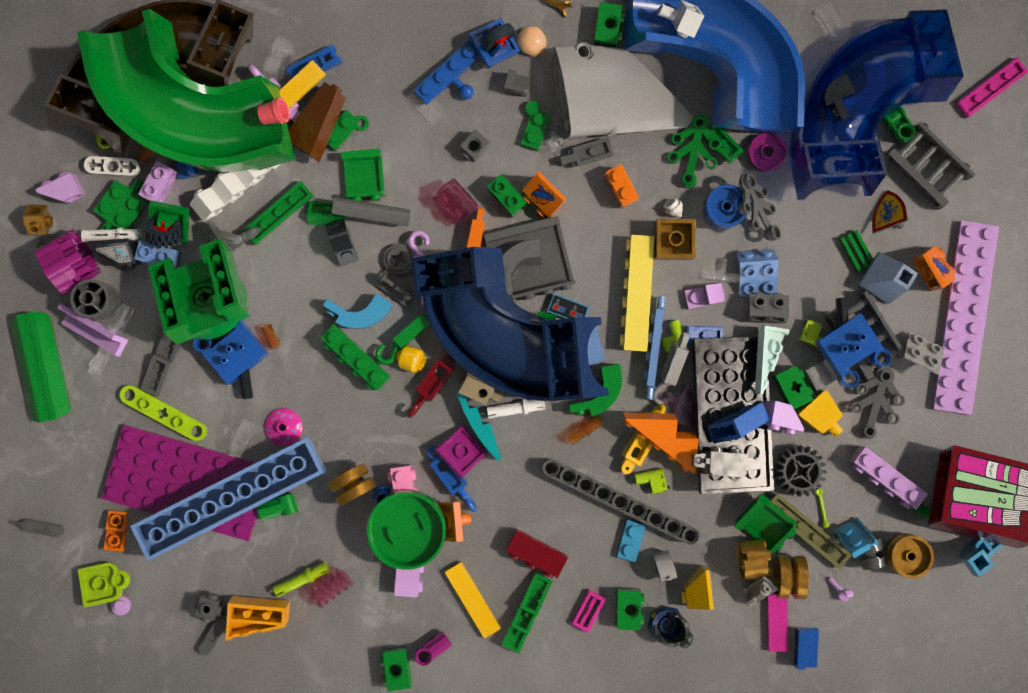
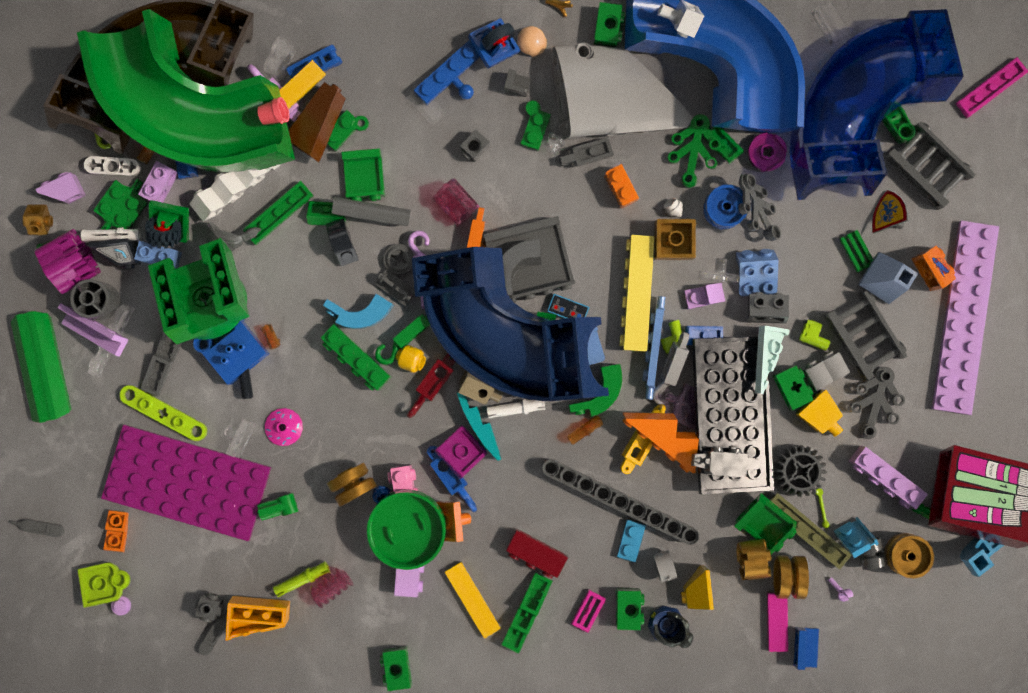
(228, 498): medium blue brick -> none
(434, 648): magenta piece -> none
(506, 195): green brick -> none
(543, 196): orange slope -> none
(655, 478): lime piece -> none
(738, 423): blue slope -> none
(759, 590): light grey hinge -> none
(782, 417): lavender slope -> none
(833, 94): black brick -> none
(849, 344): blue piece -> none
(923, 352): light grey hinge -> none

